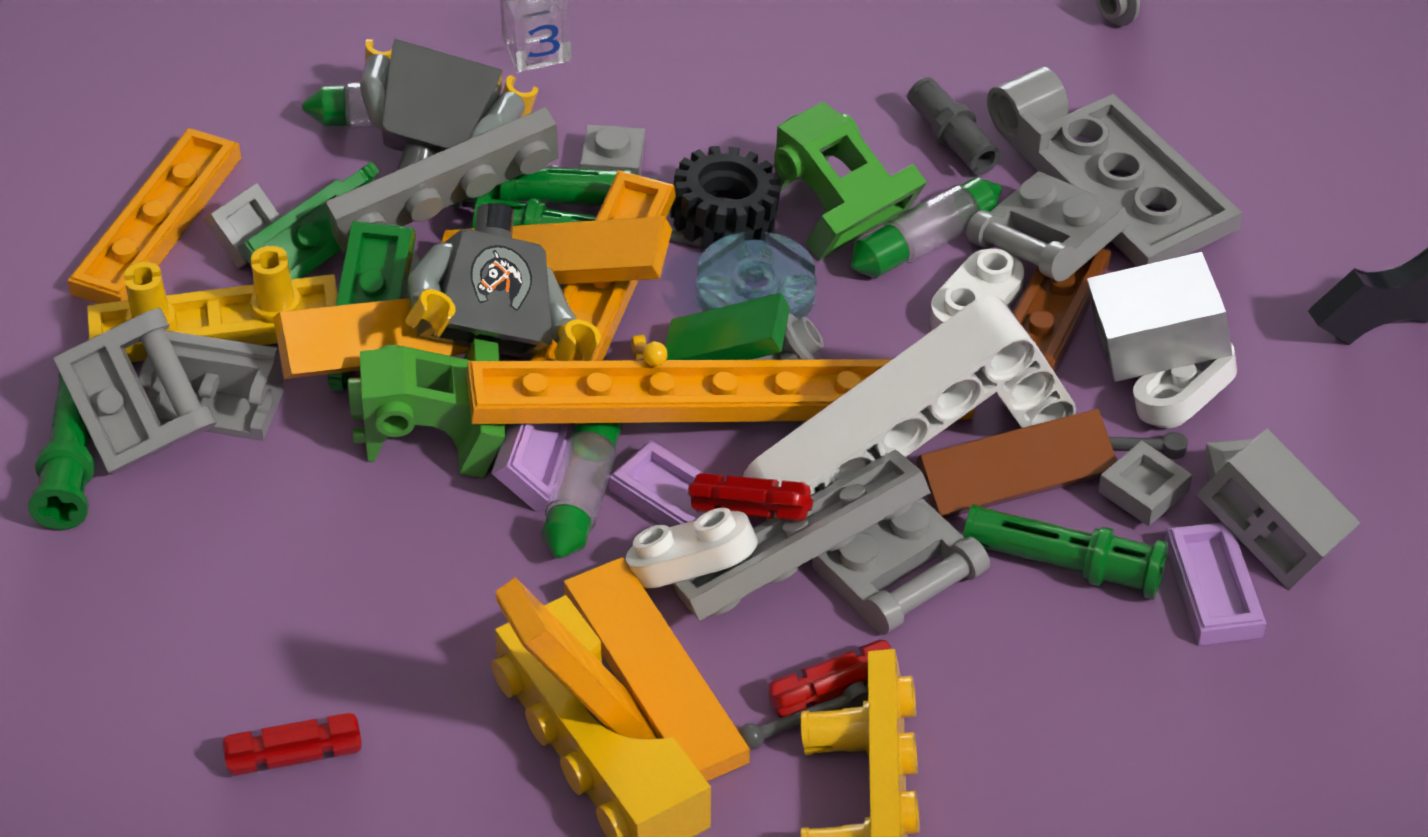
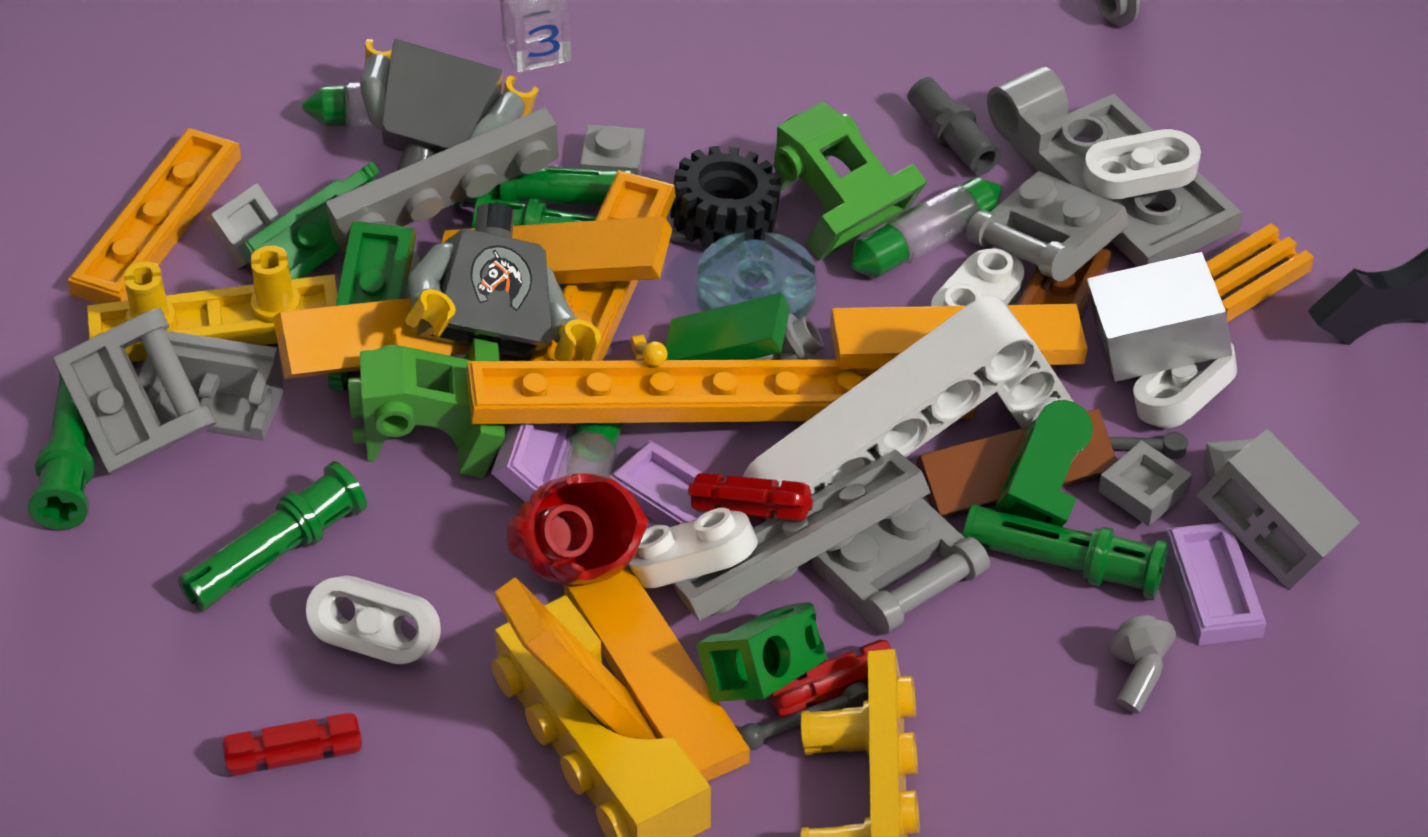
(296, 521): none -> green pin
(376, 620): none -> white plate
(577, 529): none -> red hair
(762, 654): none -> green leg
(878, 334): none -> light orange tile
(1043, 463): none -> green leg
(1141, 164): none -> white plate
(1141, 643): none -> light grey plate
(1251, 256): none -> light orange tile

